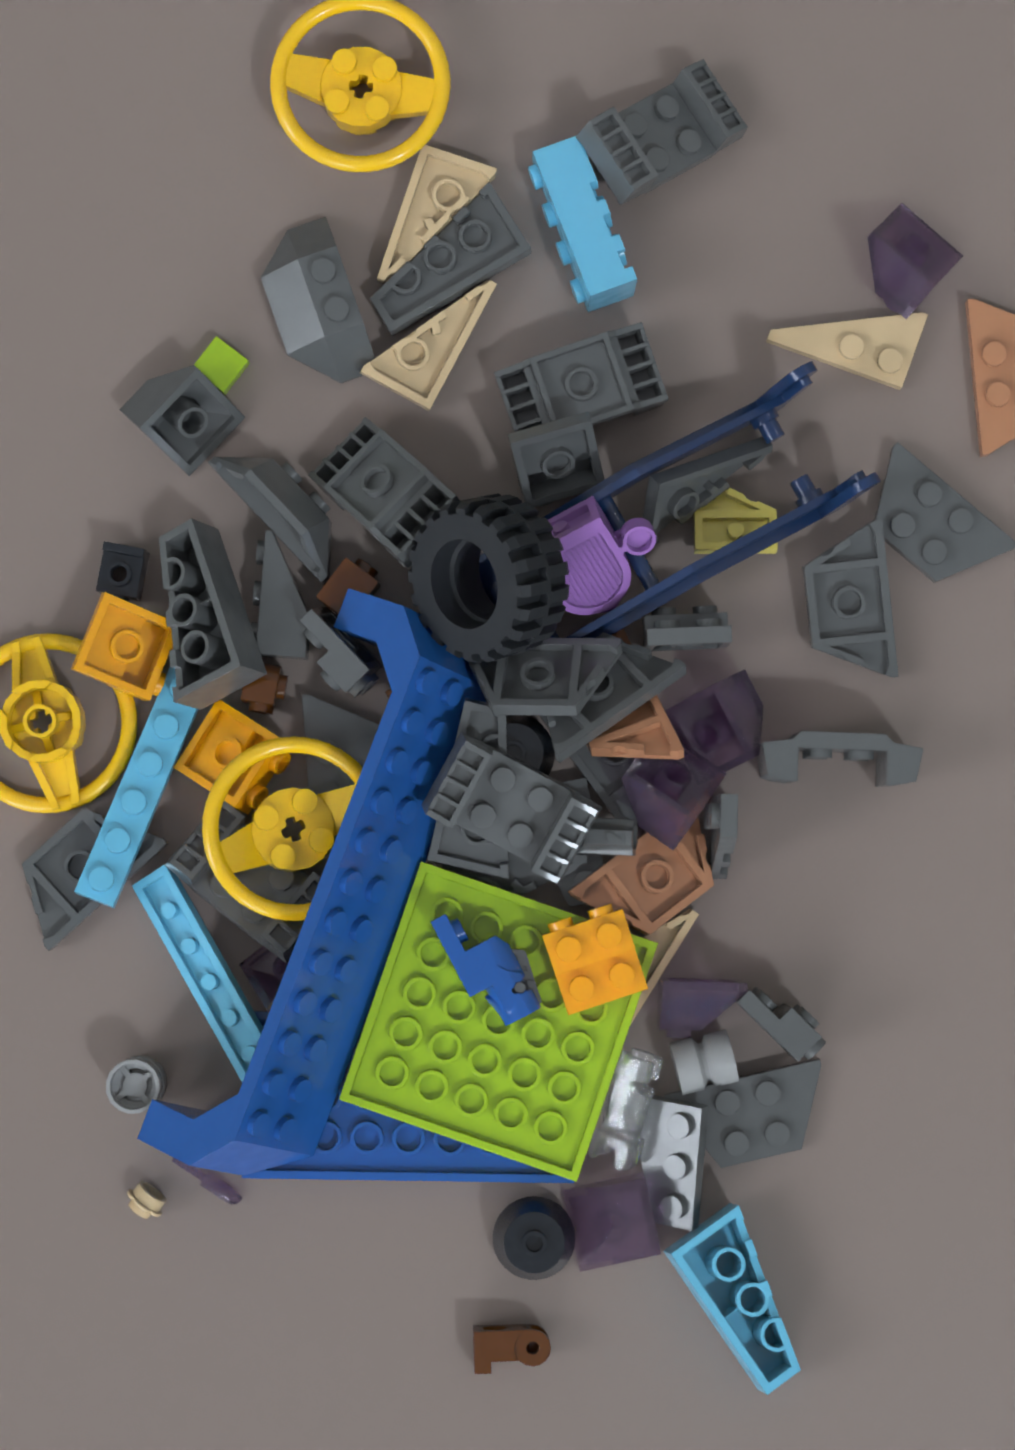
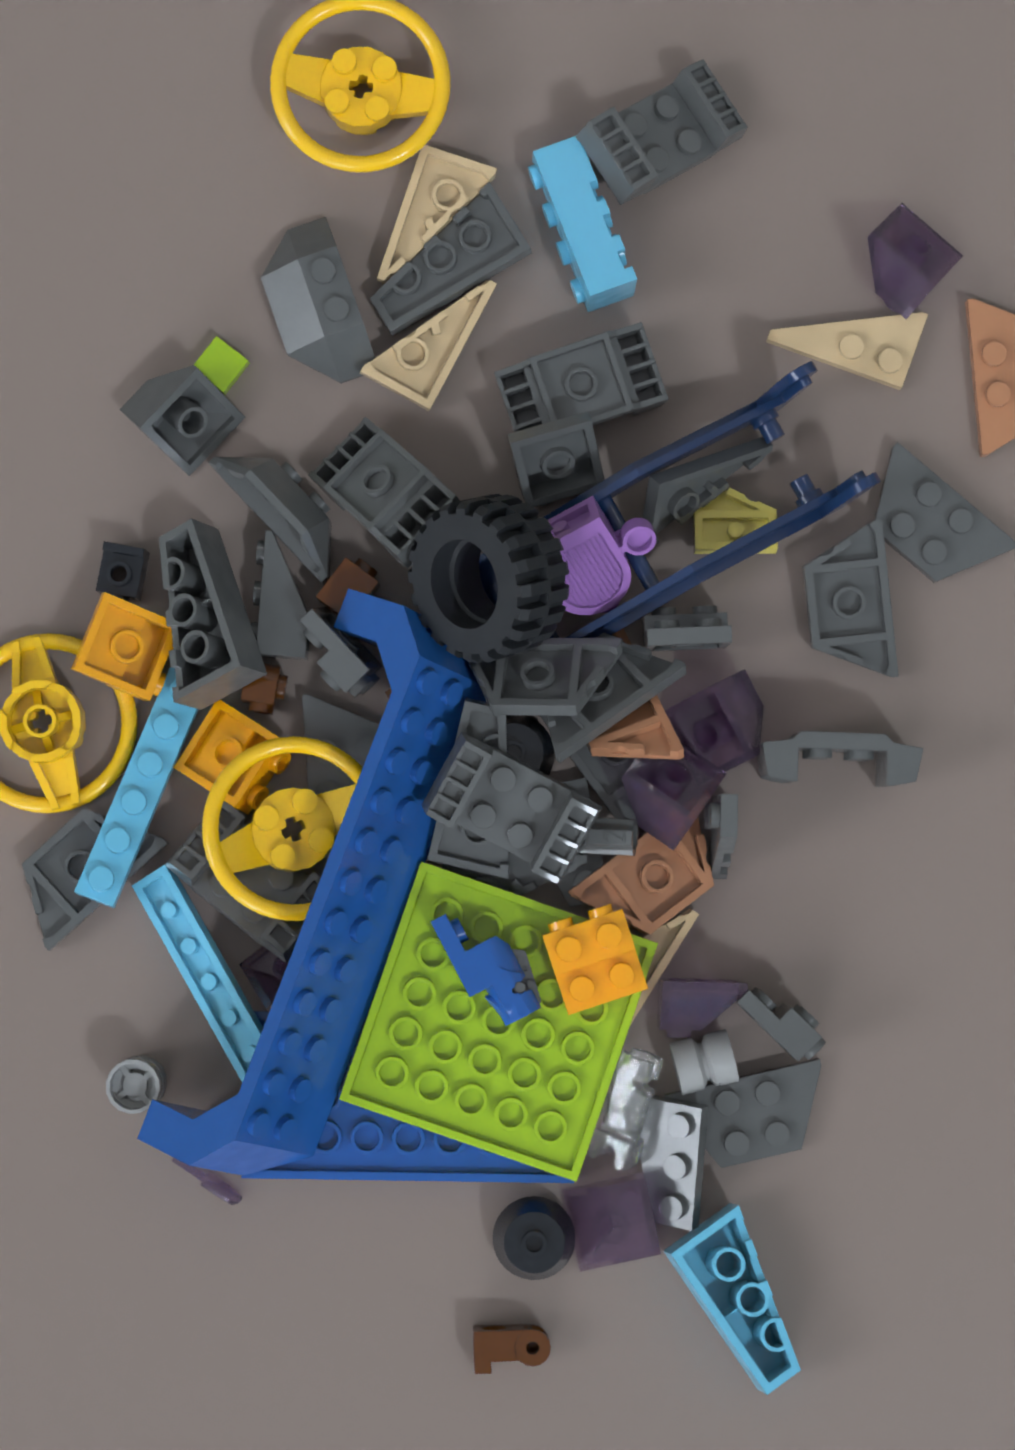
(146, 1200): tan plate -> none

